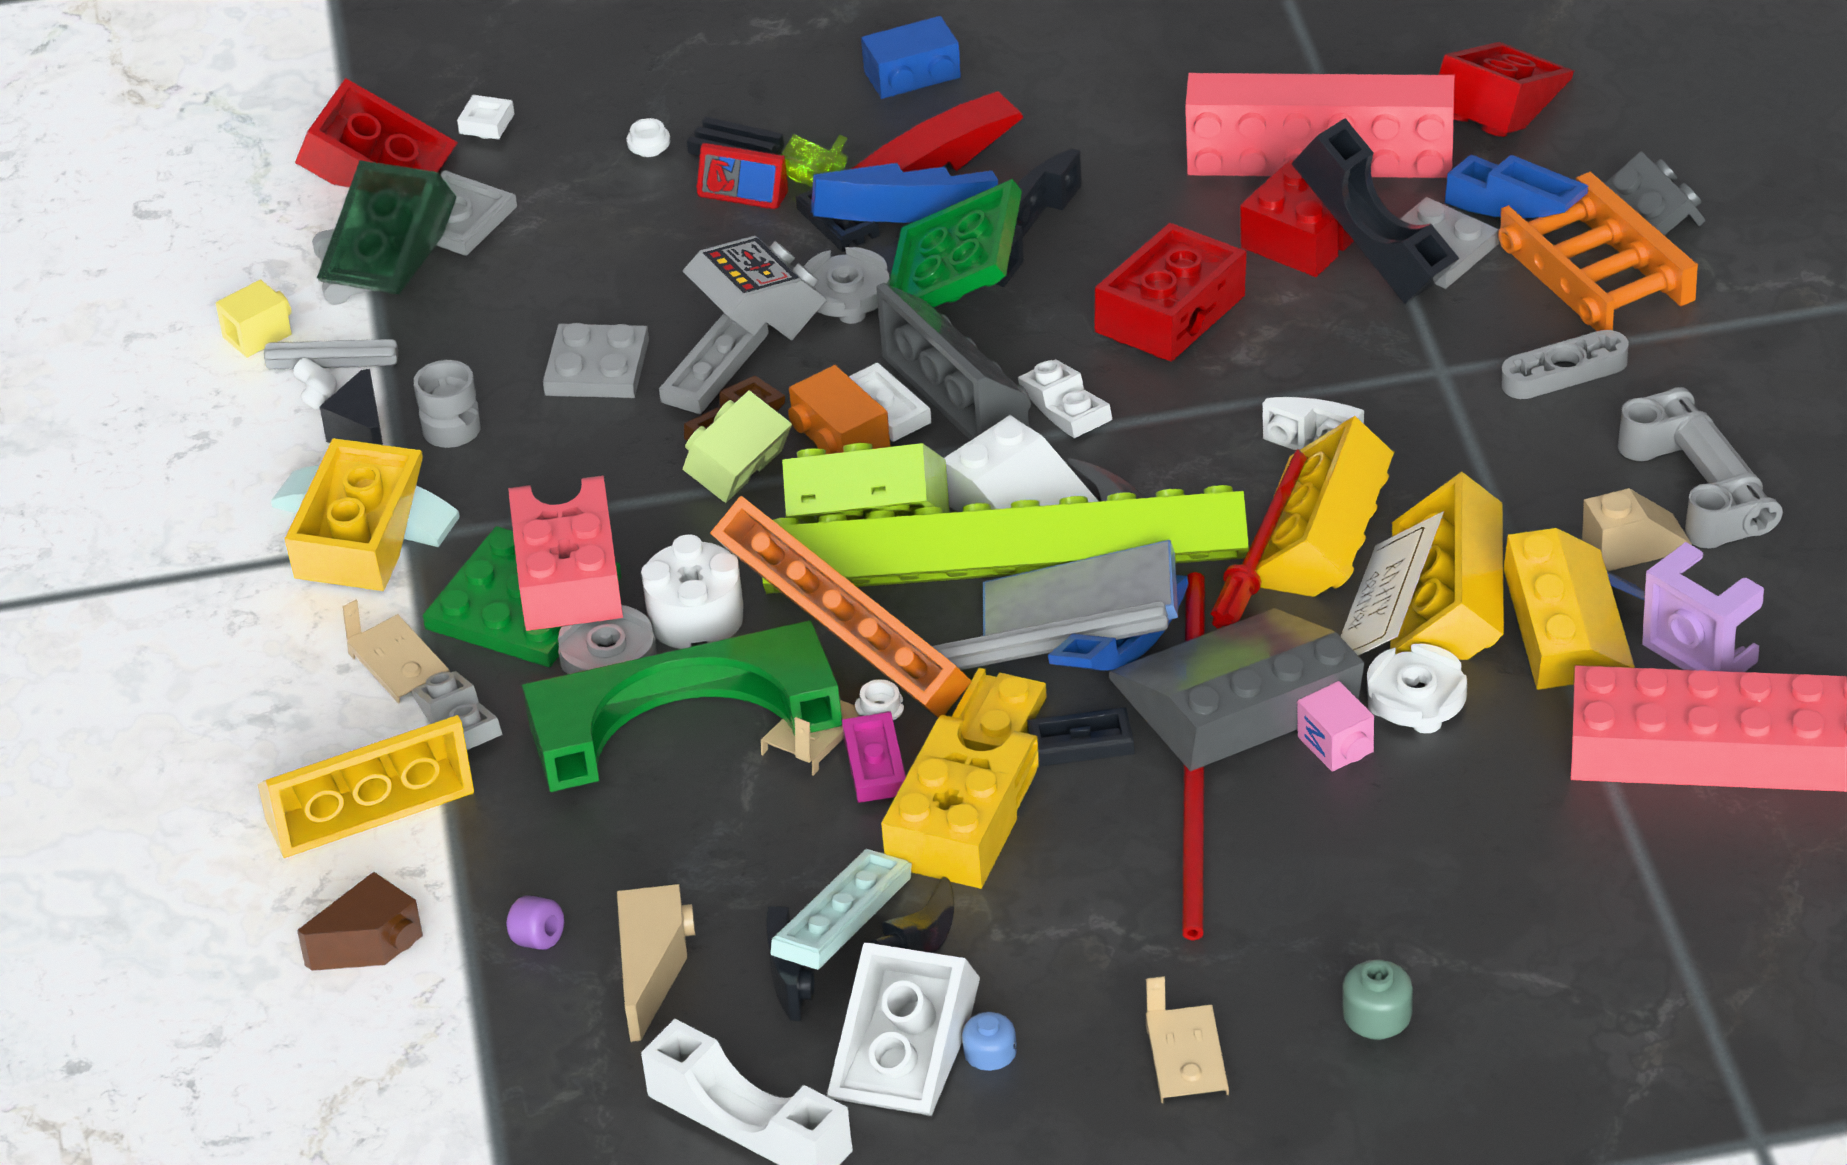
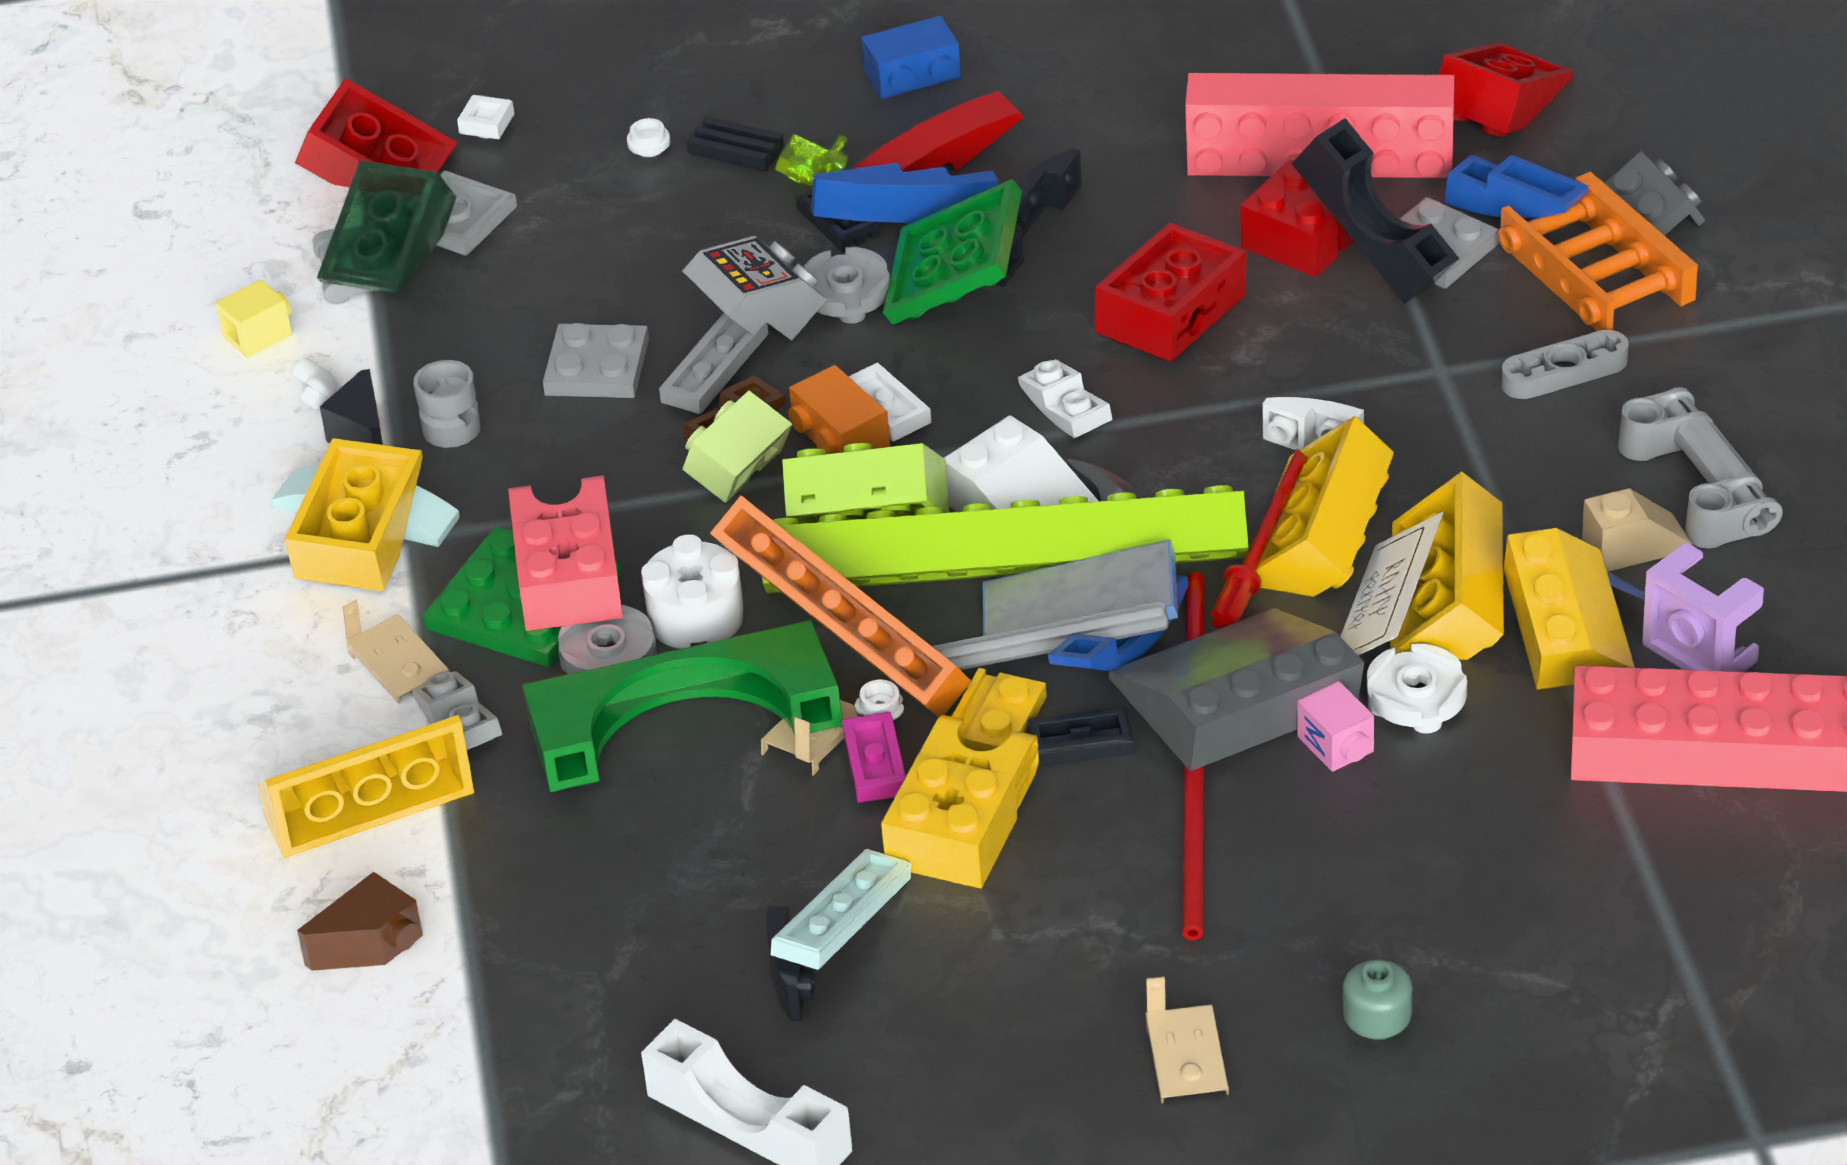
(332, 353): light grey axle -> none
(535, 922): medium lavender piece -> none
(652, 949): tan slope -> none
(742, 176): slope -> none
(902, 1028): white slope -> none
(924, 929): black bar -> none
(946, 365): dark grey slope -> none
(989, 1041): medium blue piece -> none

